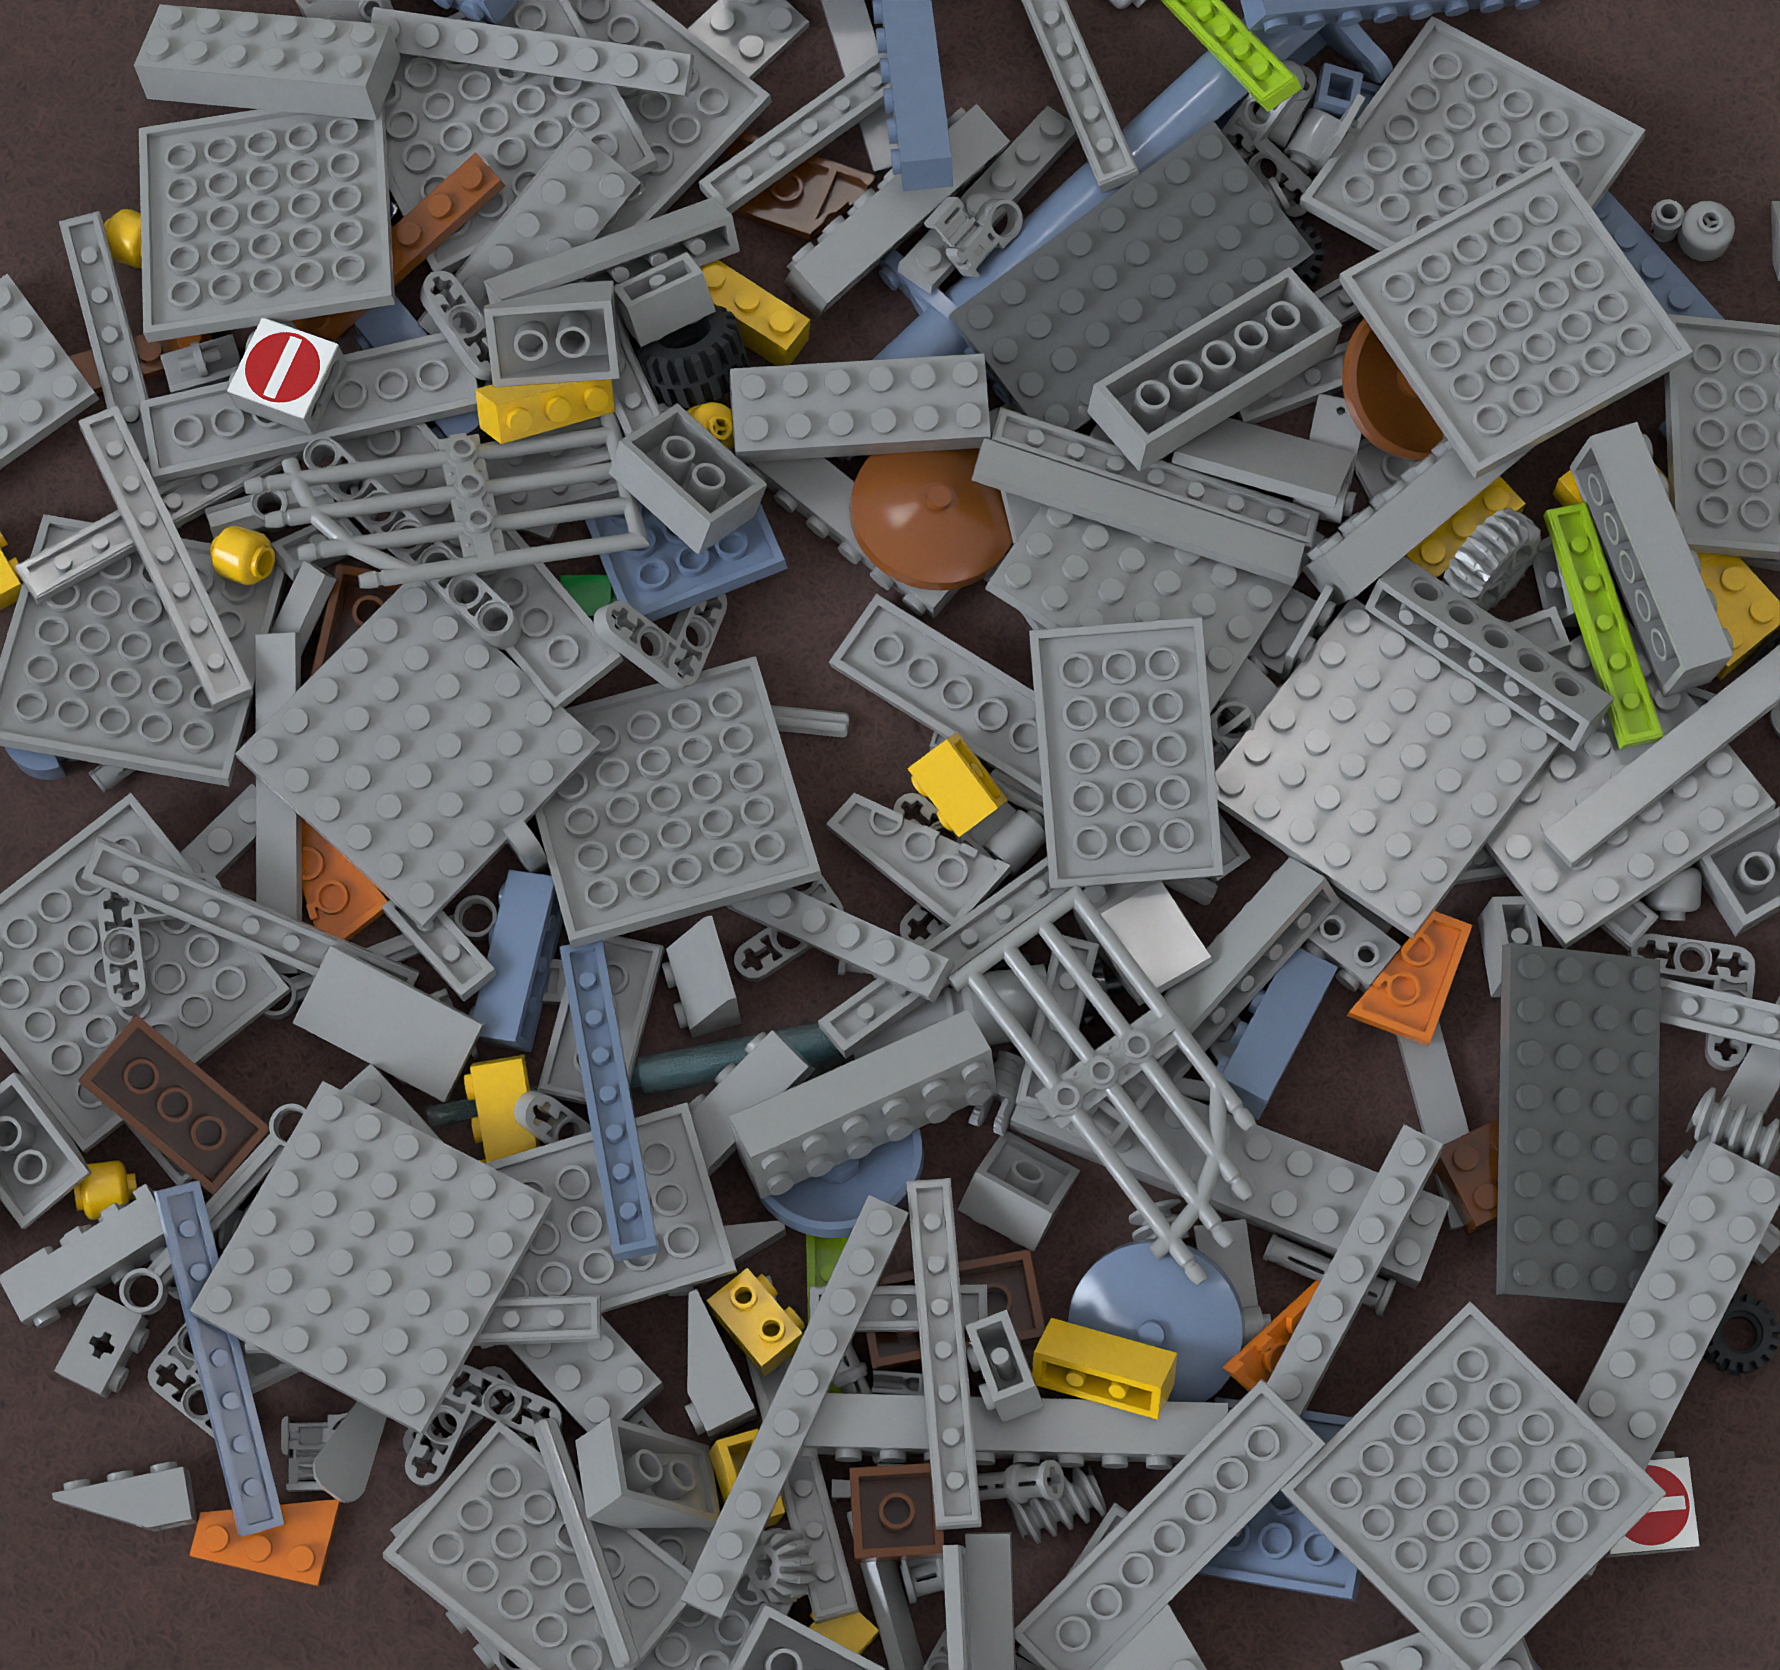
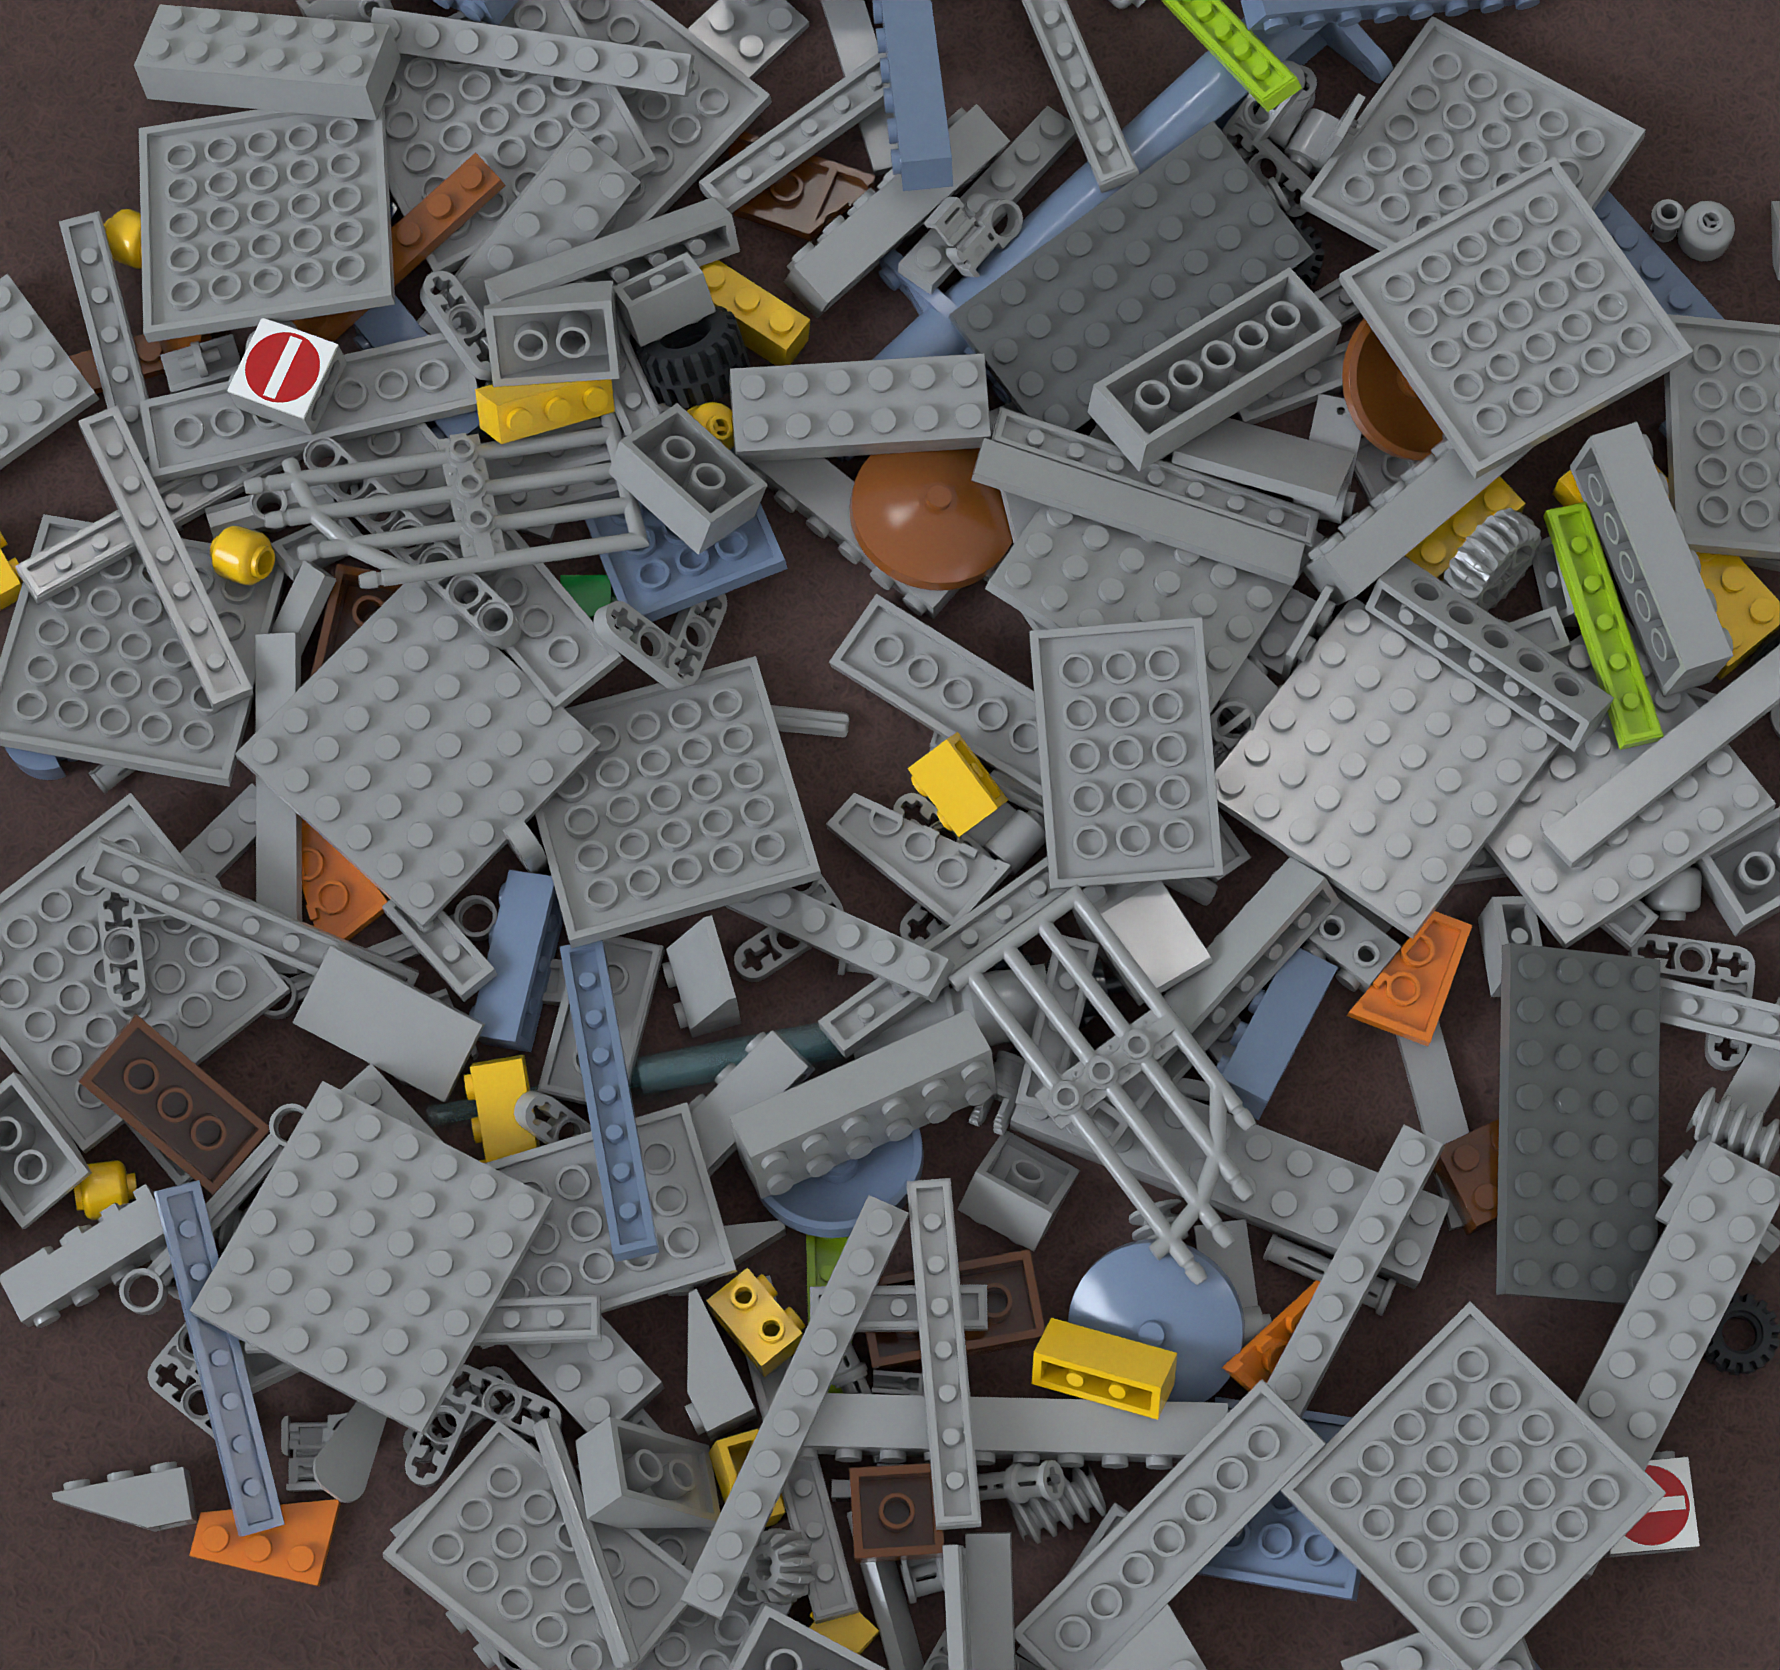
(104, 1323): light grey brick -> none
(1004, 1367): light grey brick -> none
(1338, 89): sand blue brick -> none

